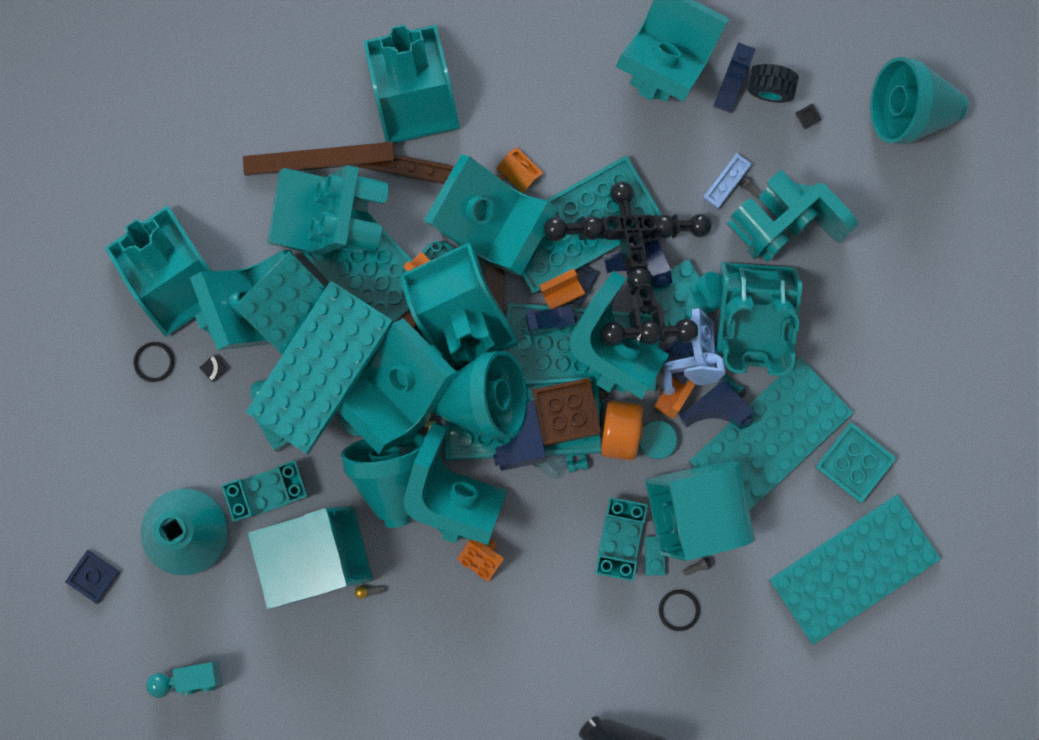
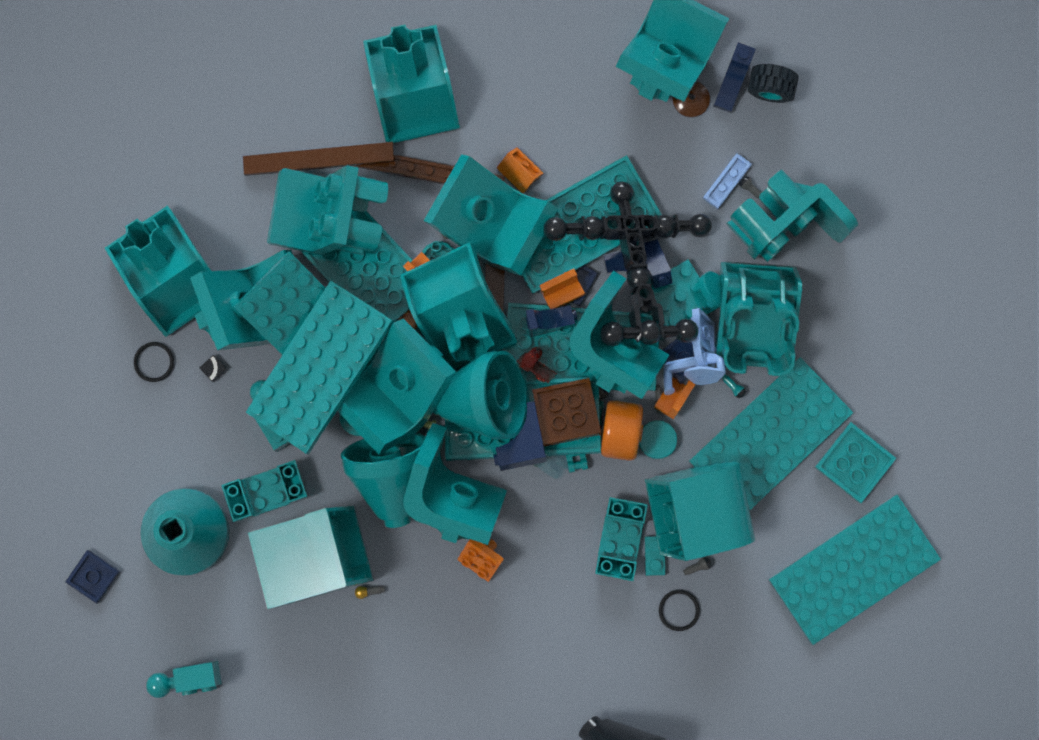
(530, 362): none -> clear red hinge
(694, 107): none -> reddish brown dish
(722, 404): dark blue arch -> none
(808, 116): black tile -> none
(913, 102): teal cone -> none

